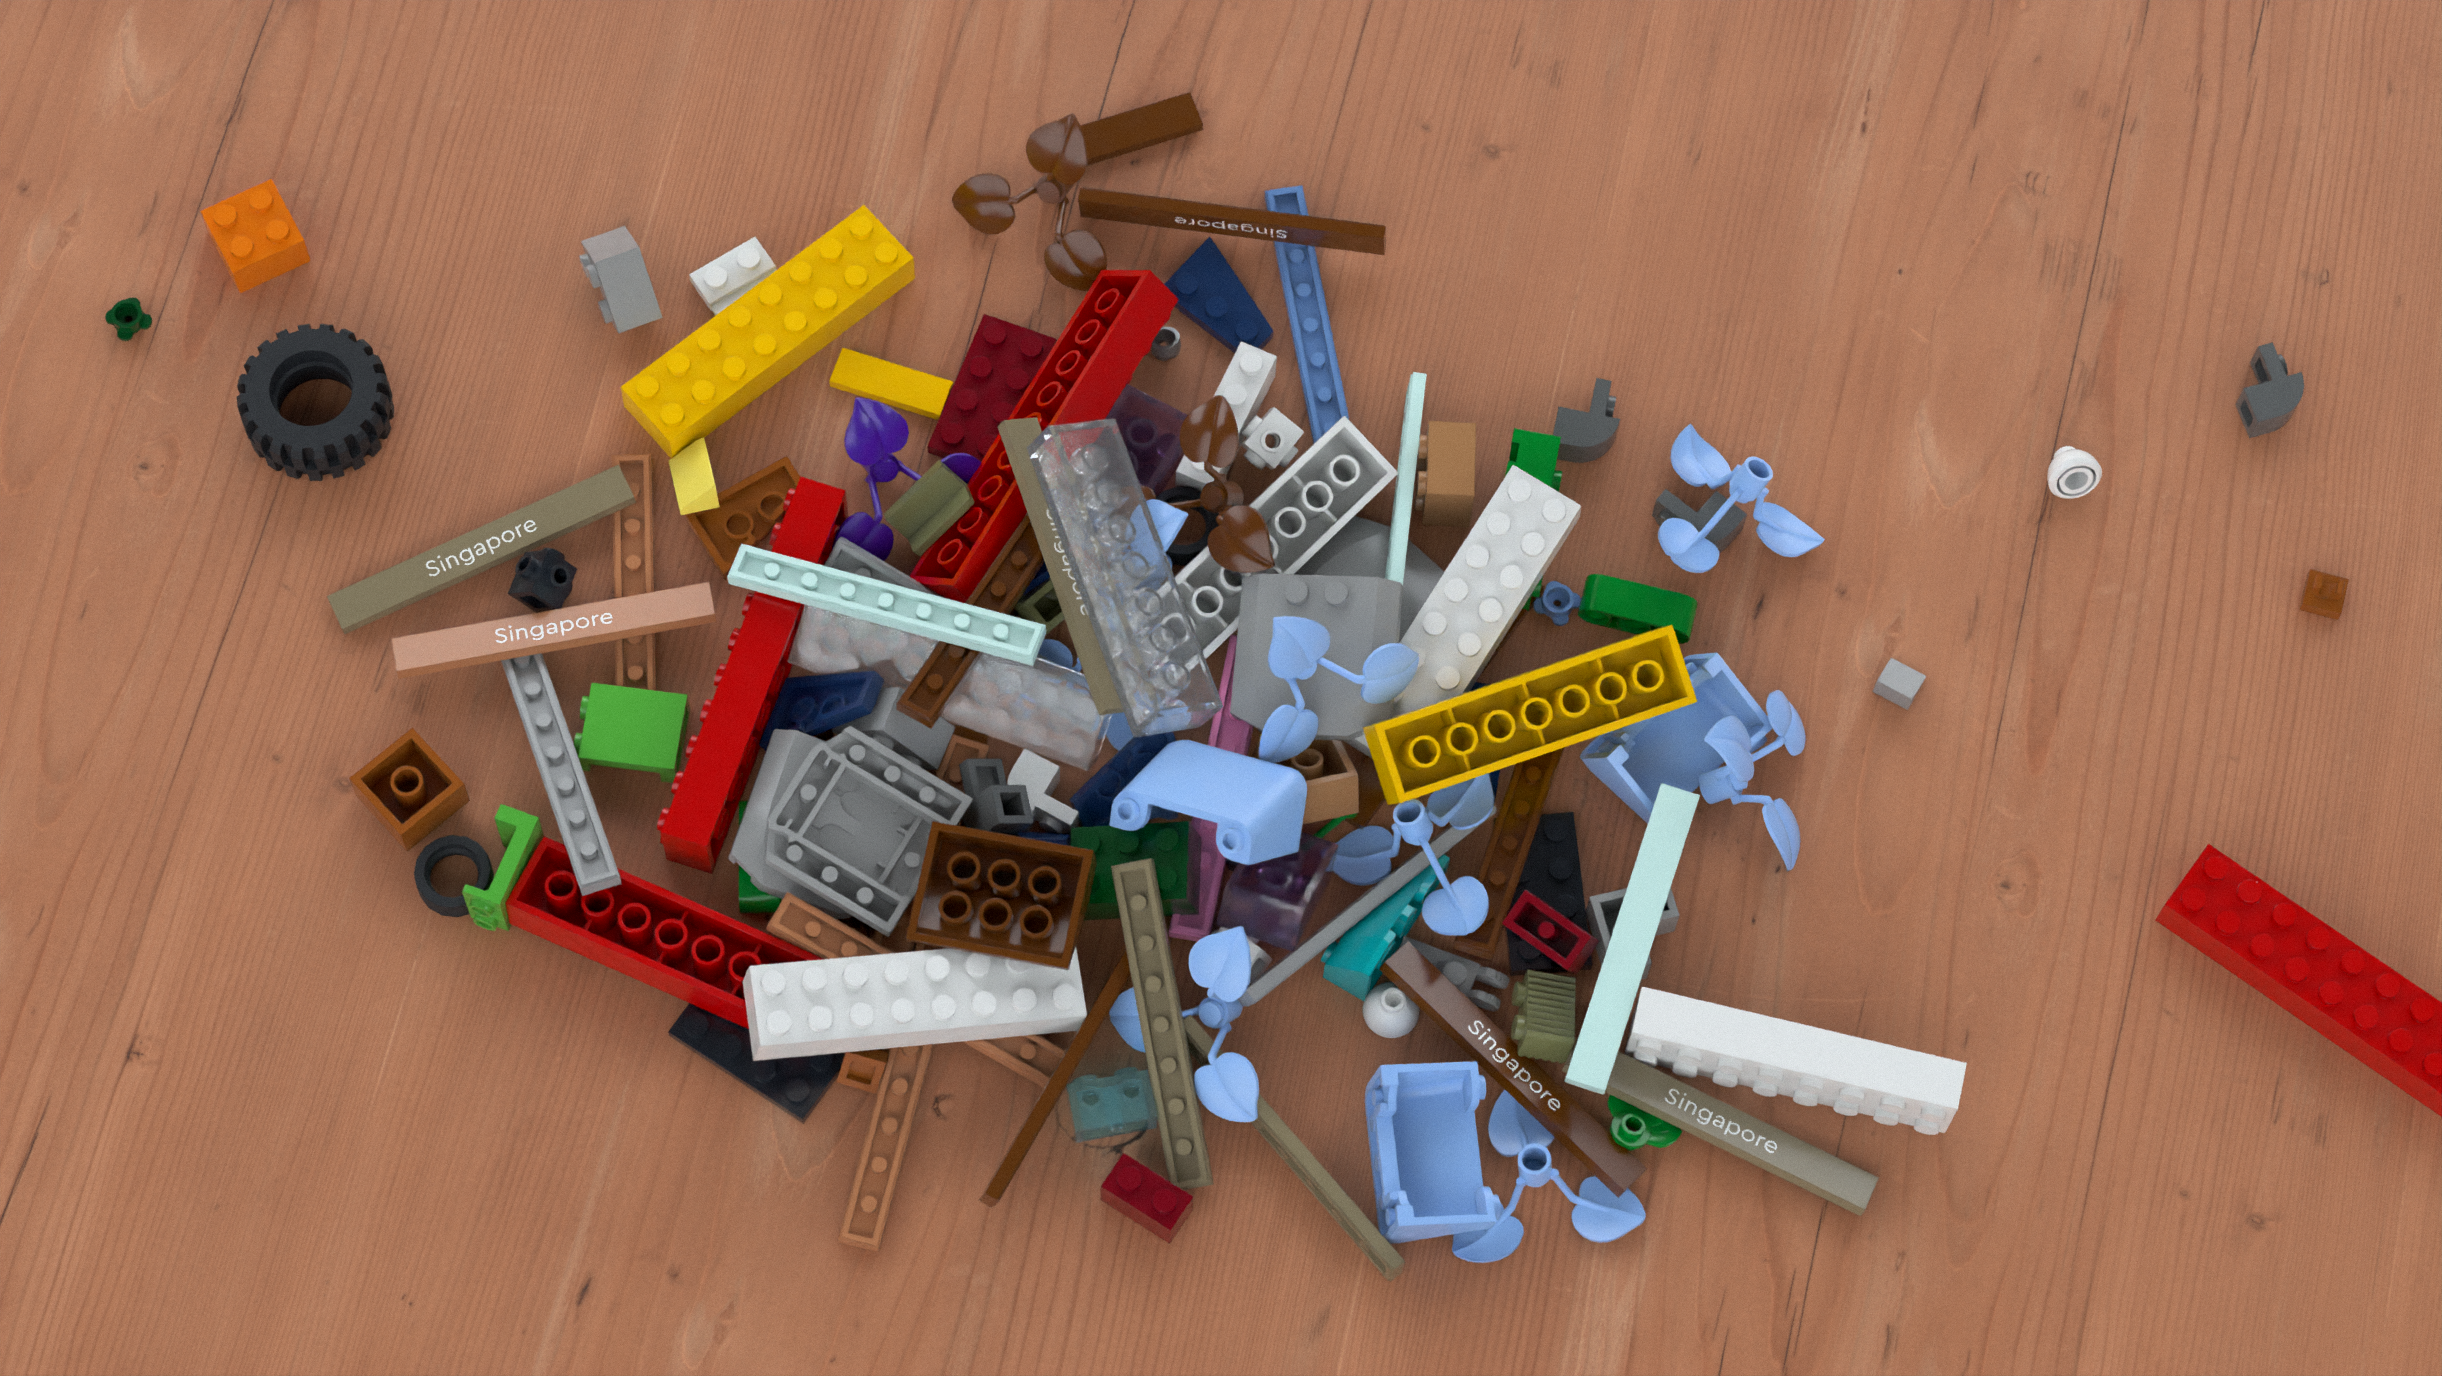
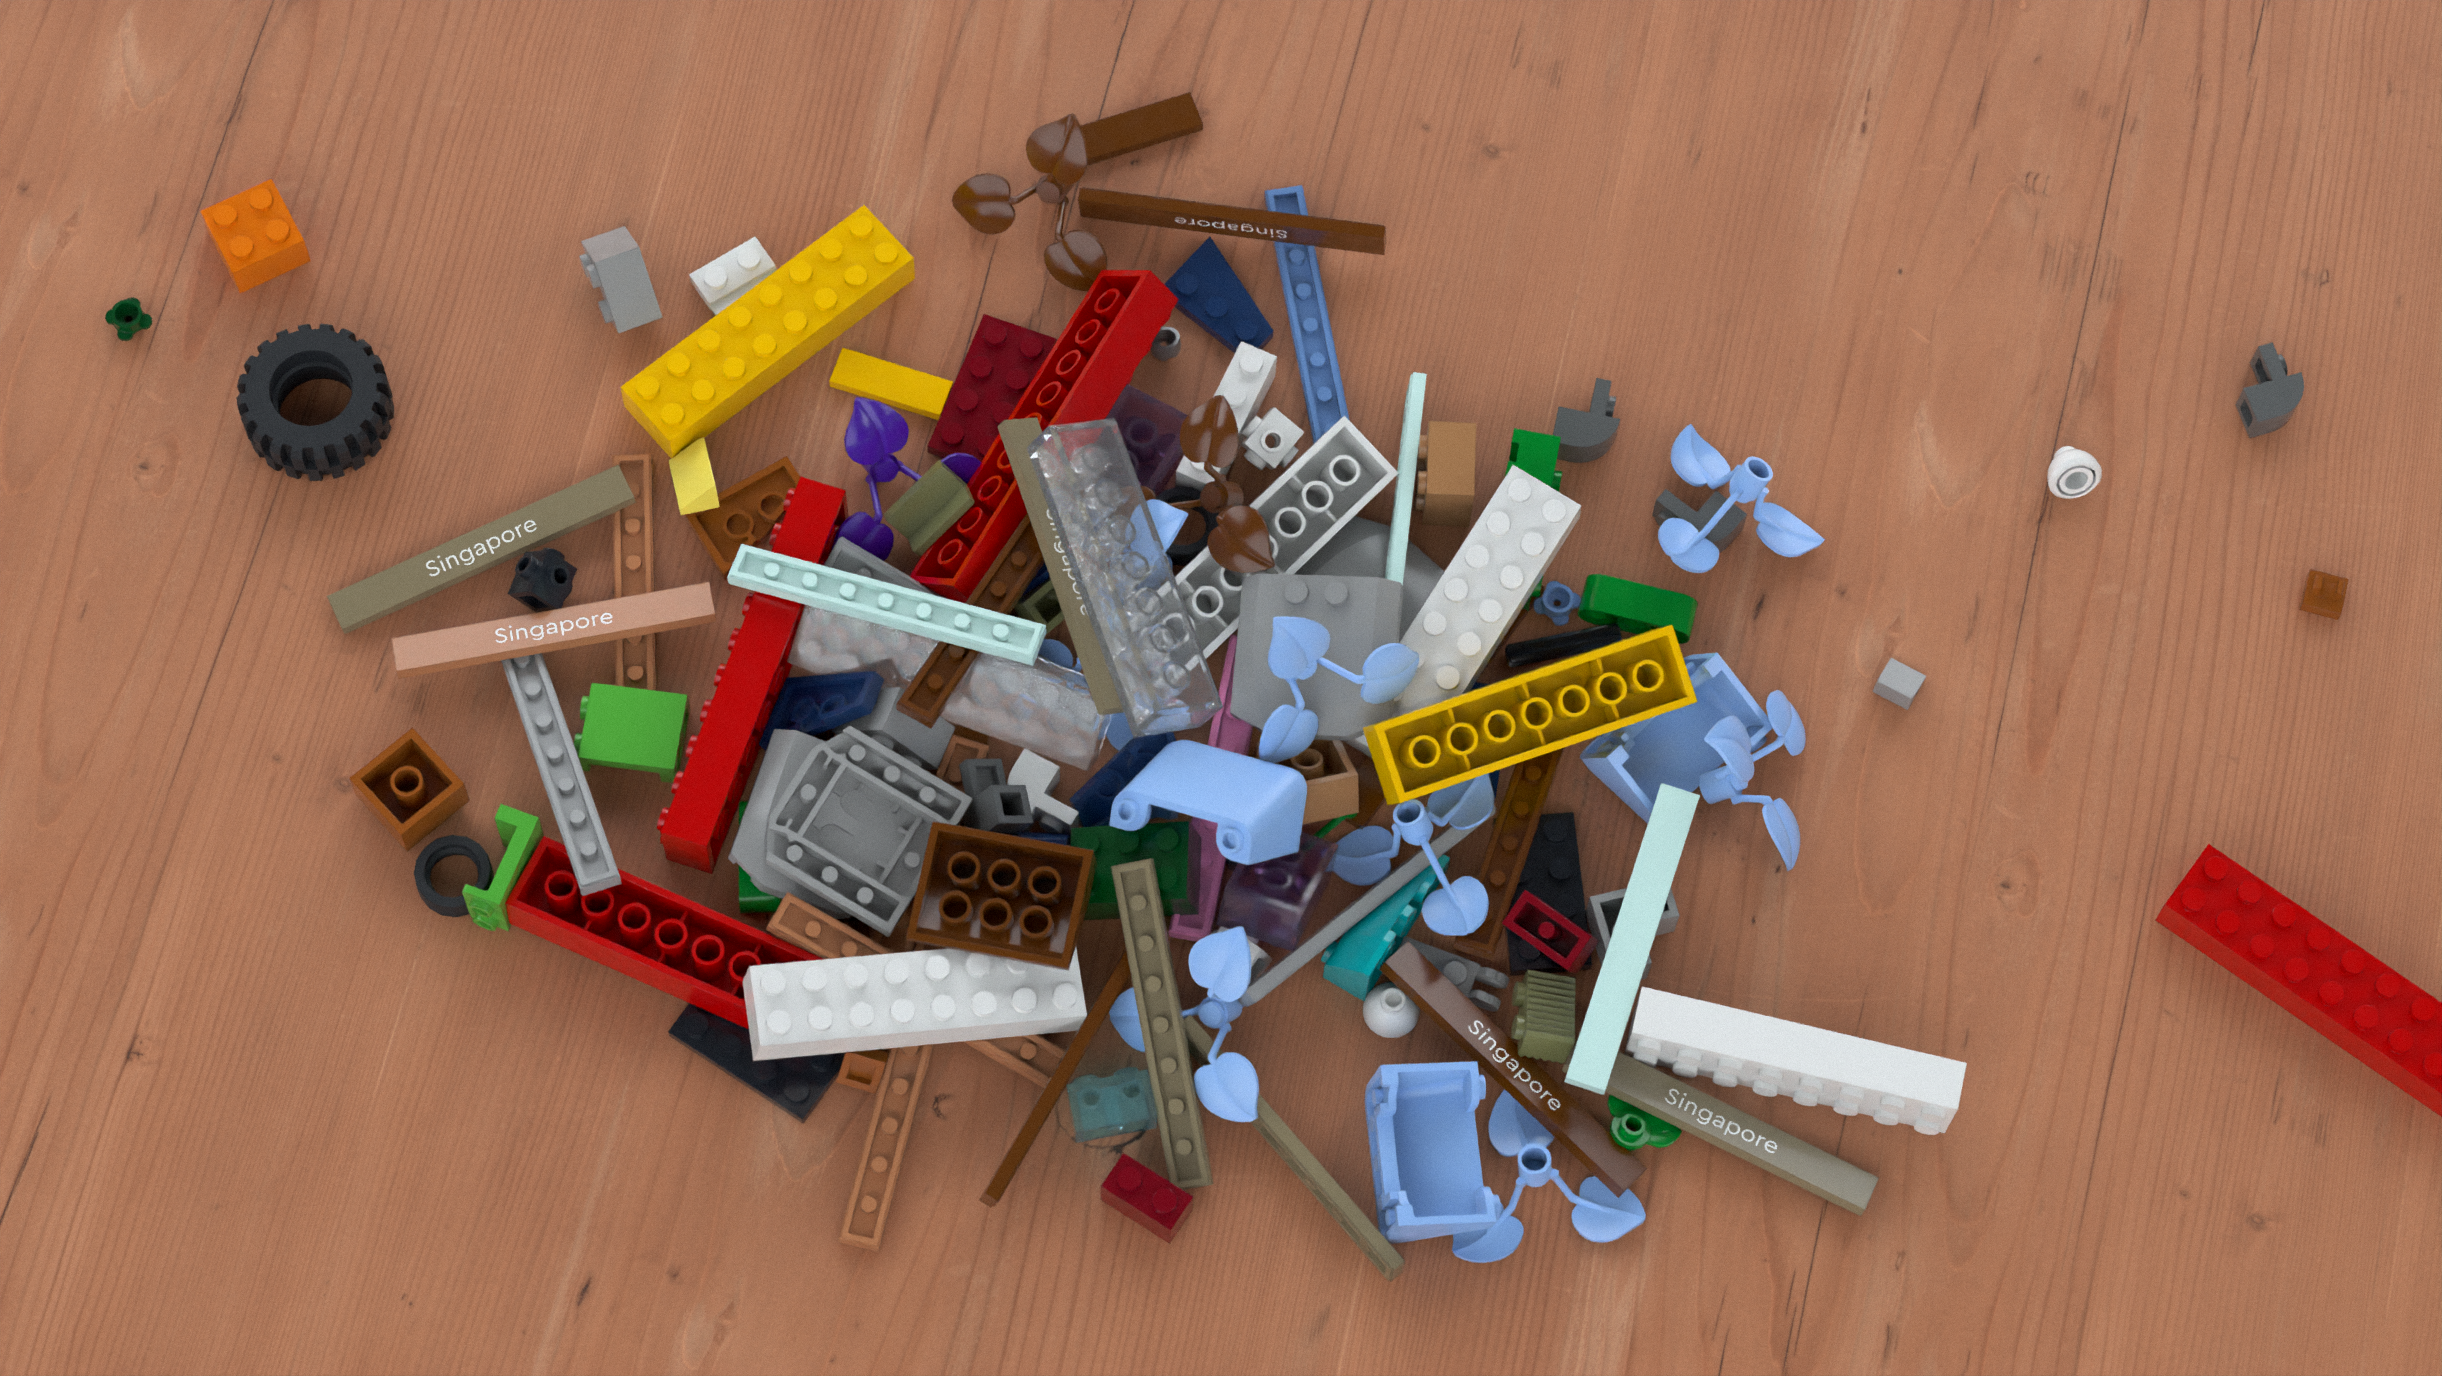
(1561, 645): none -> black axle

